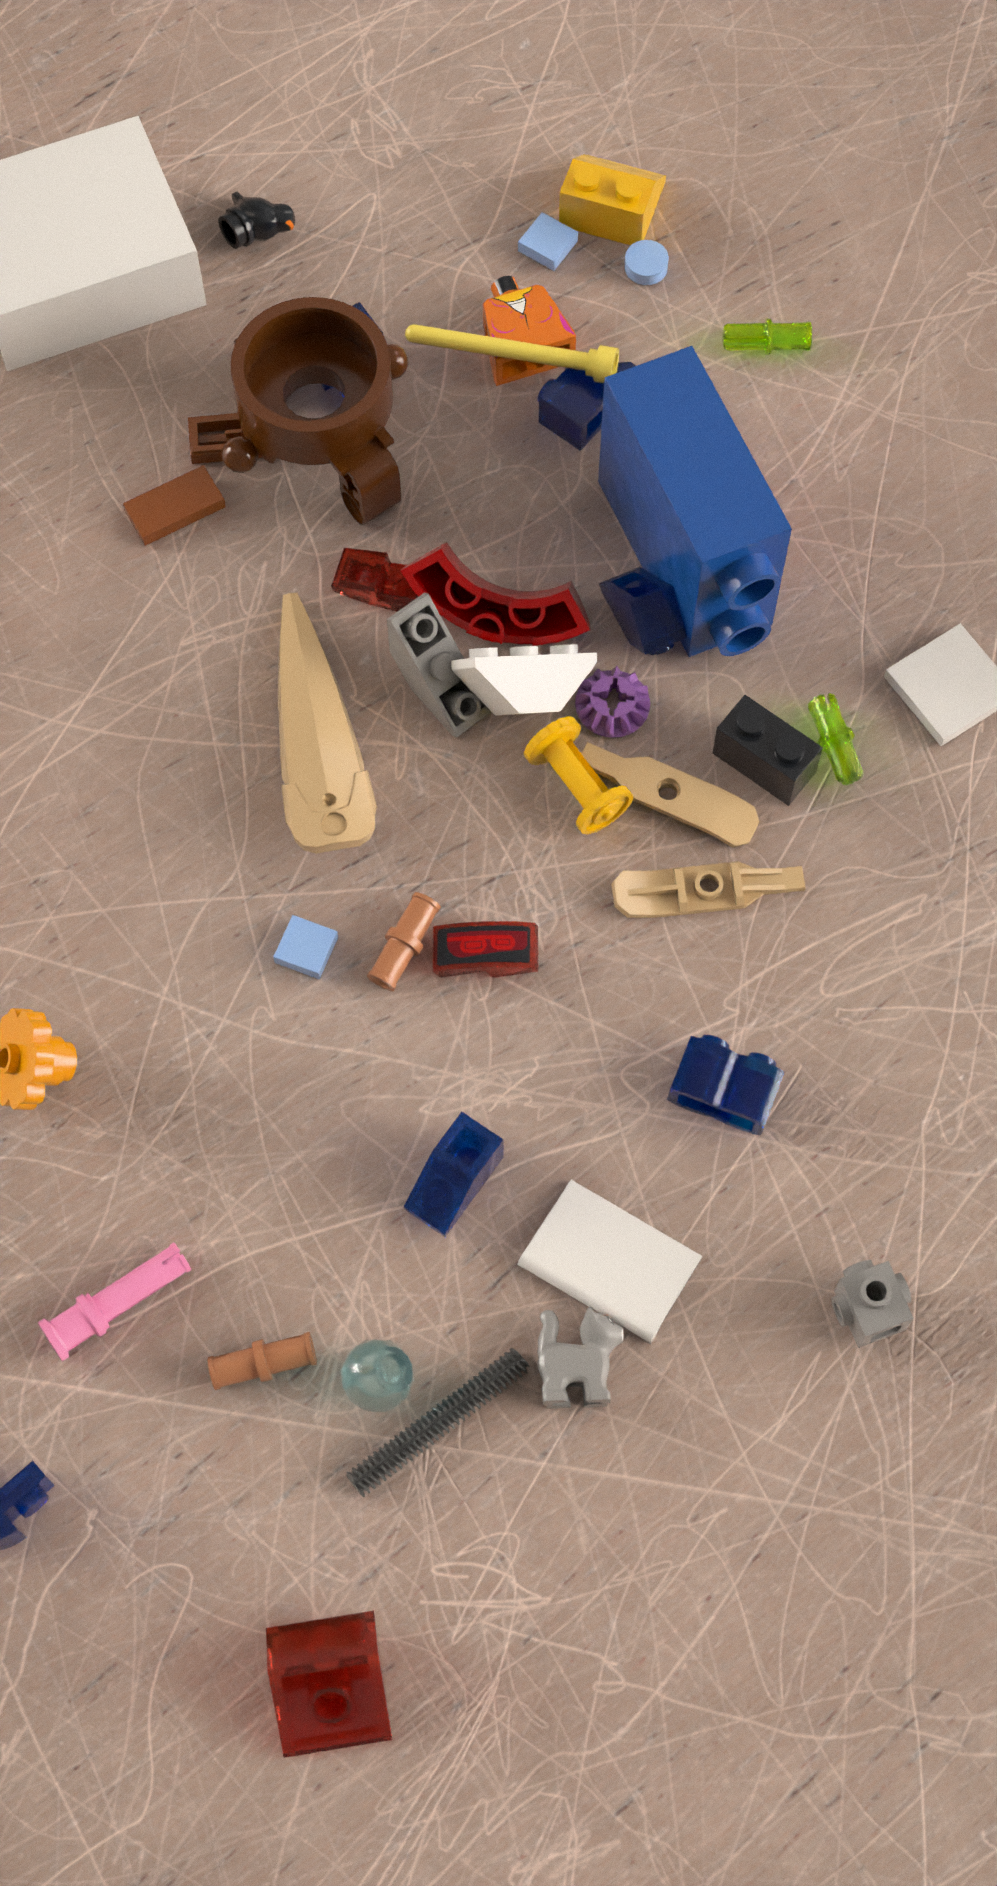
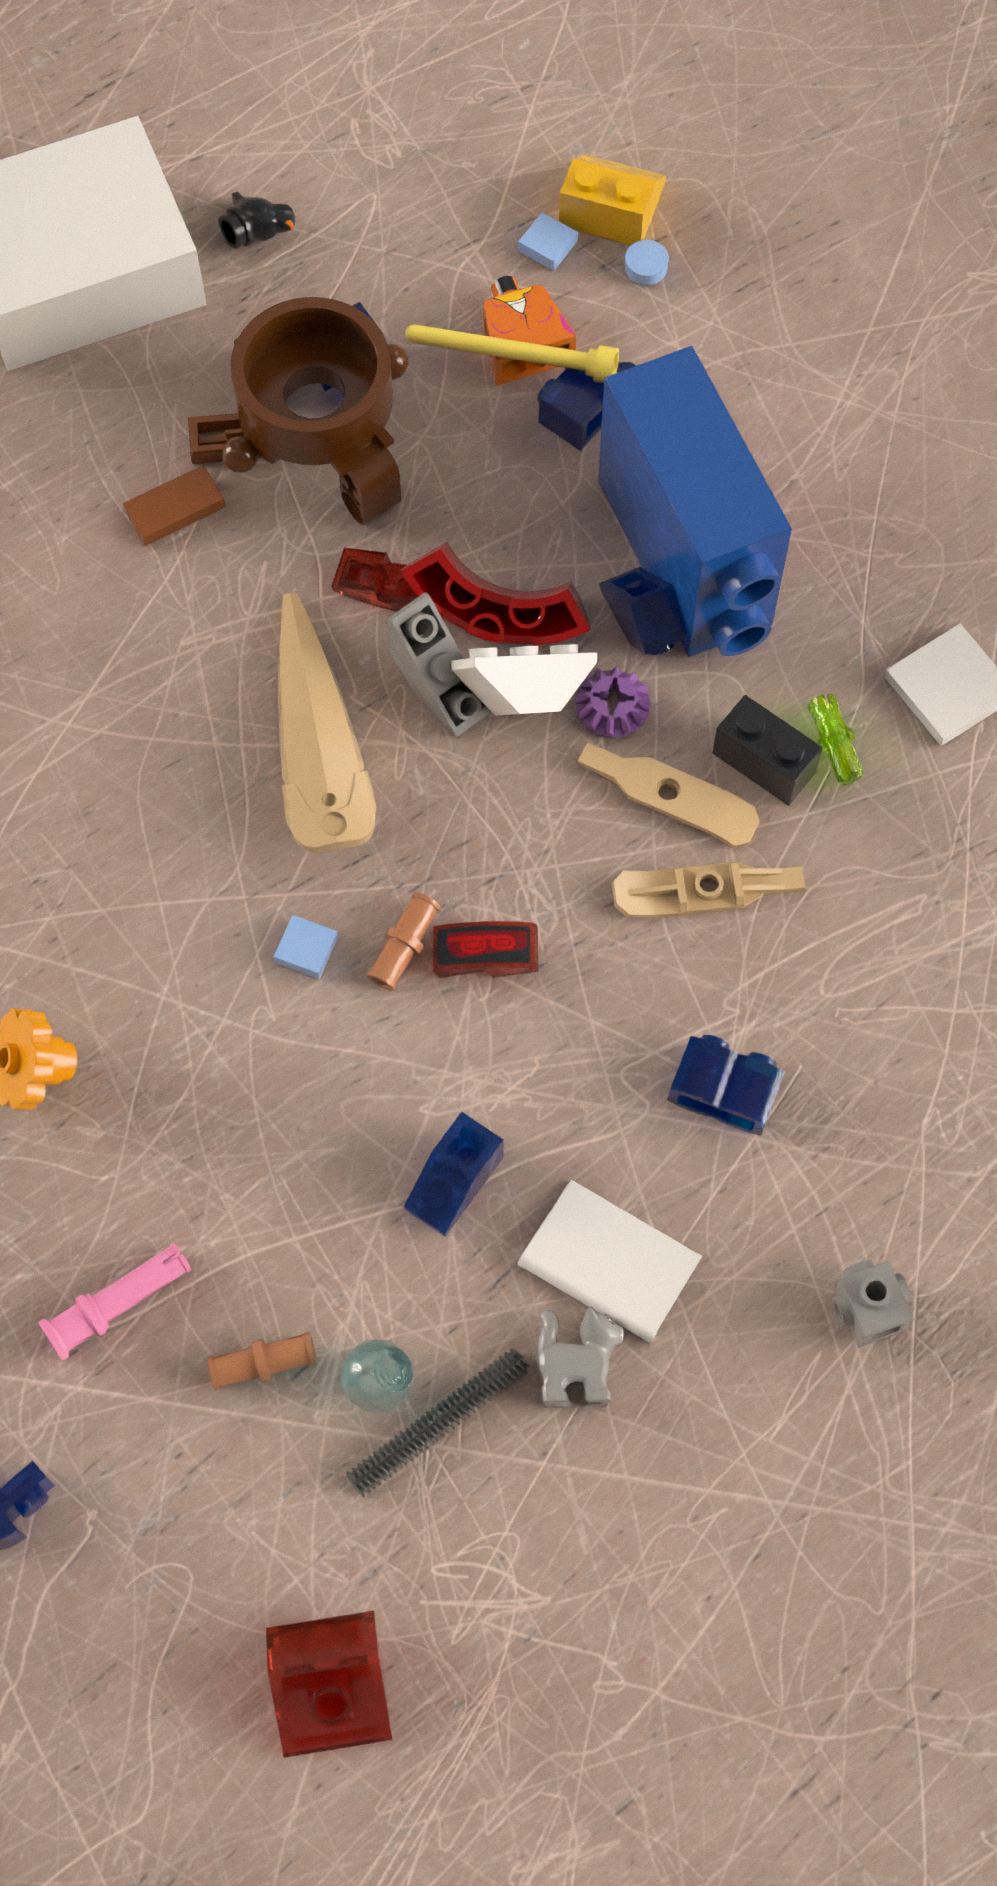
(556, 746): yellow hose -> none
(767, 336): clear neon green axle -> none

